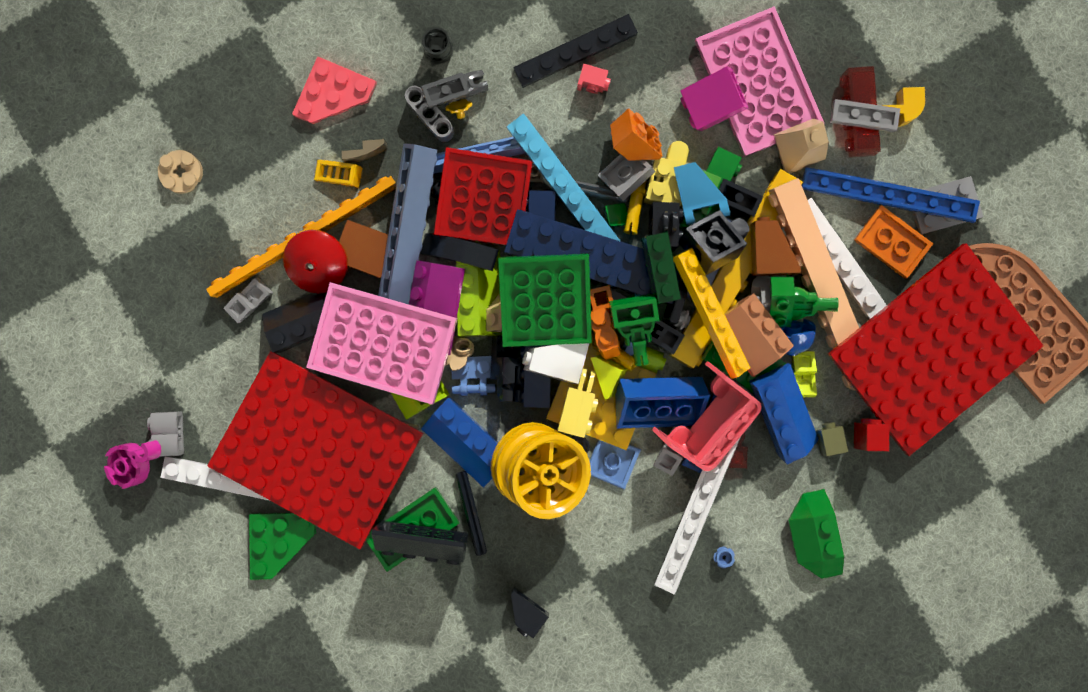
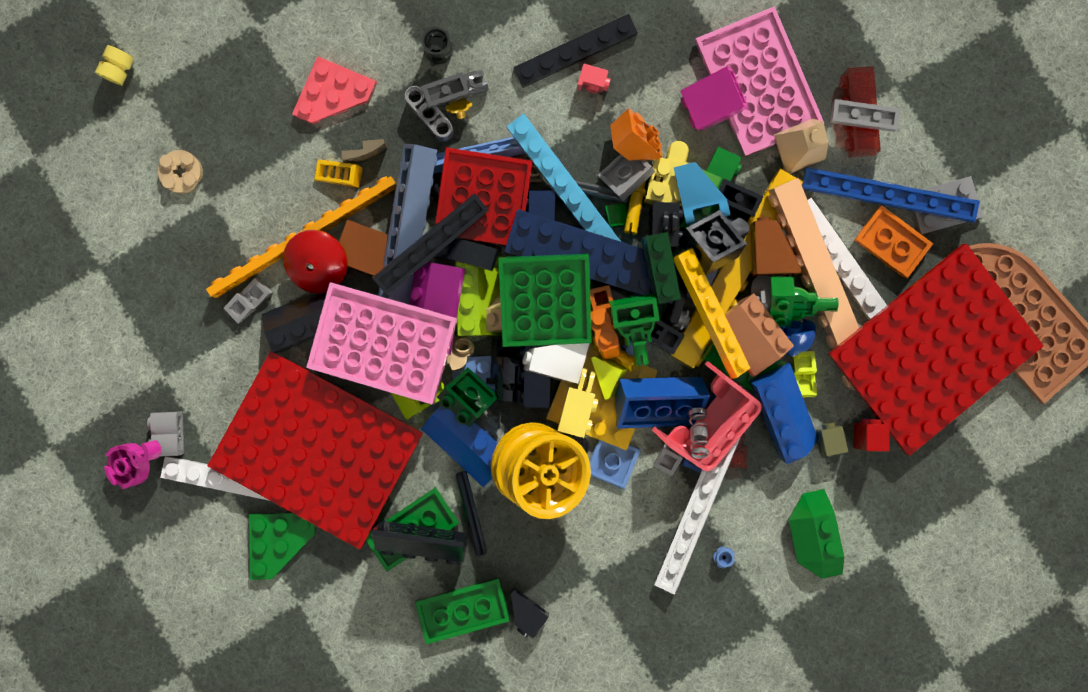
(114, 65): none -> light yellow wheel
(430, 244): none -> black plate
(462, 610): none -> green plate
(467, 397): none -> dark green plate
(656, 360): lime brick -> none
(698, 433): none -> light grey piece
(911, 104): yellow brick -> none

